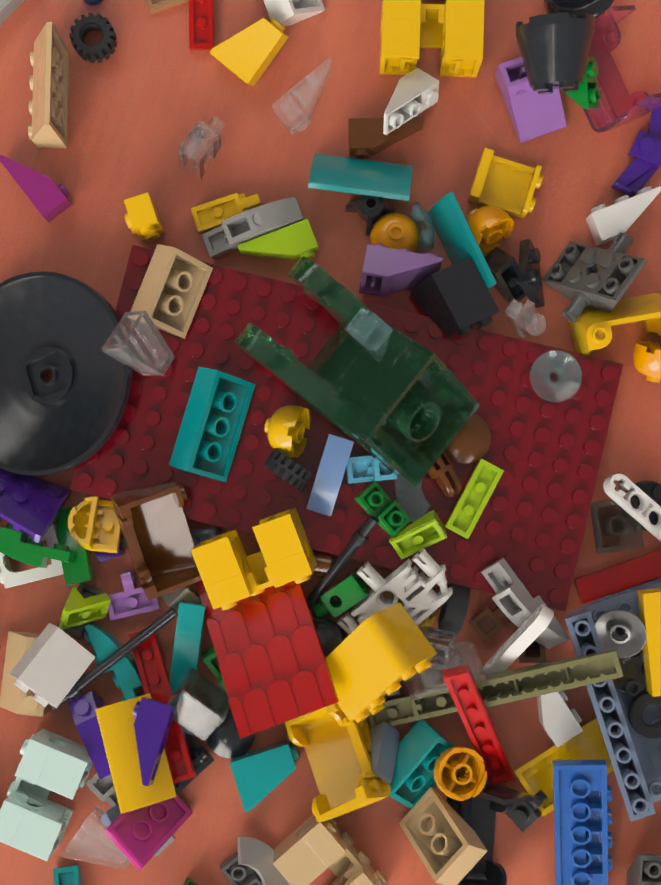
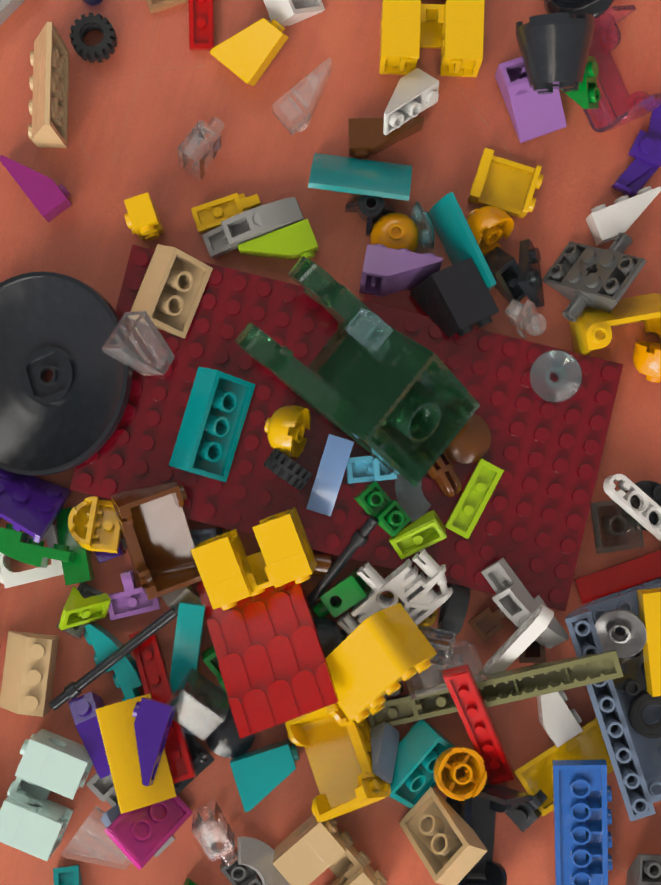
(51, 666): white brick -> none
(214, 833): none -> clear torso

